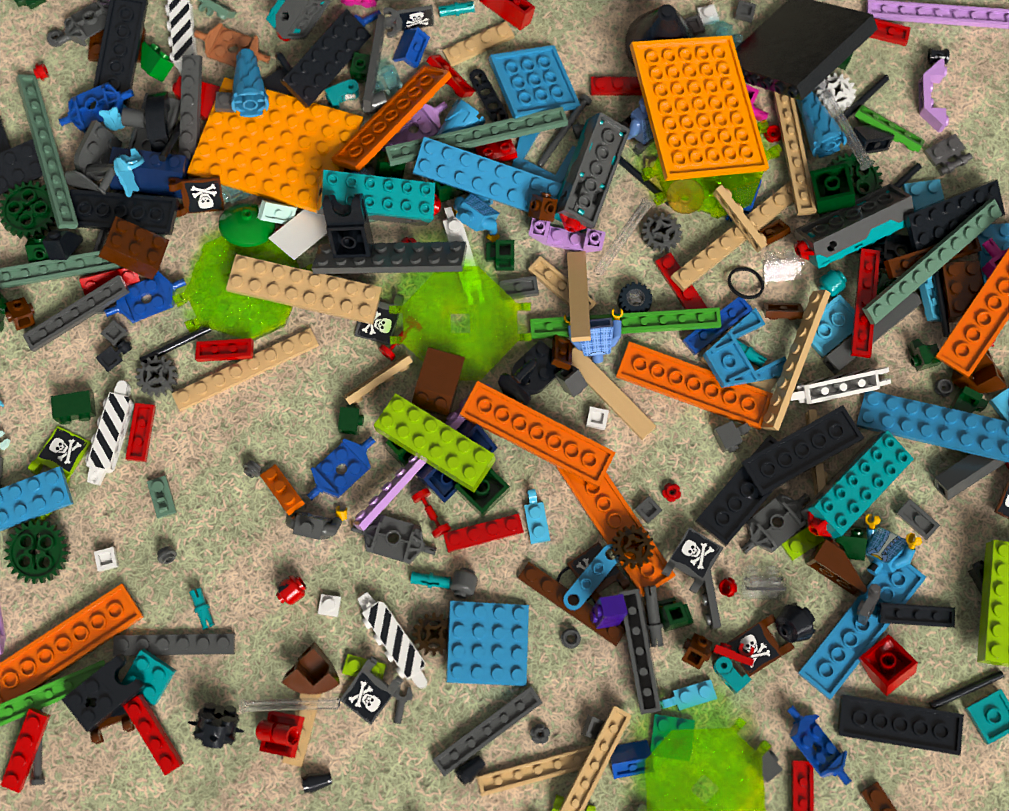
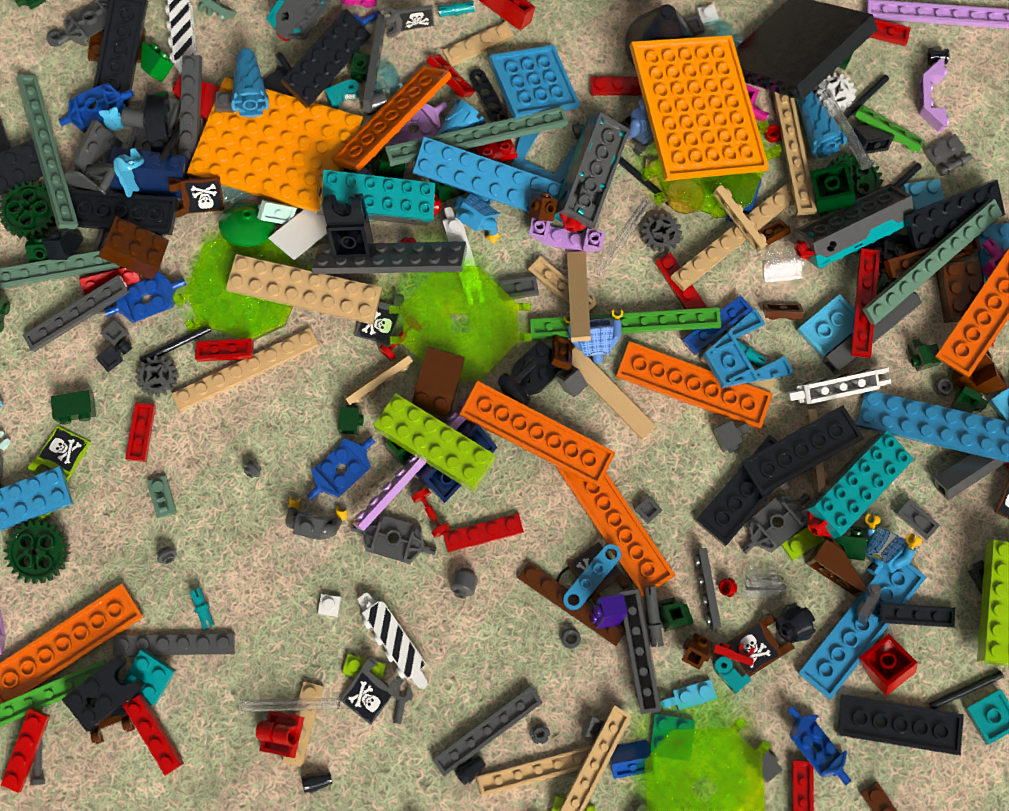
(20, 313): reddish brown brick -> none
(41, 71): red plate -> none
(106, 559): white plate -> none
(110, 433): white hinge -> none
(216, 725): black brick -> none
(221, 39): nougat plate -> none
(282, 489): orange plate -> none
(291, 590): red head -> none
(312, 673): reddish brown brick -> none
(411, 47): blue panel -> none
(427, 627): dark brown gear -> none
(430, 580): teal pin -> none
(487, 494): dark green brick -> none
(487, 643): dark azure plate -> none
(502, 253): dark green brick -> none
(536, 519): medium azure plate -> none
(584, 100): dark grey bar -> none
(597, 418): white plate -> none
(634, 554): dark brown gear -> none
(635, 293): black wheel -> none
(671, 487): red plate -> none
(694, 557): flag -> none
(742, 295): black piece -> none
(745, 11): dark grey plate -> none
(795, 360): tan plate -> none
(833, 281): teal head -> none
(928, 296): medium azure plate -> none
(941, 304): black bar -> none

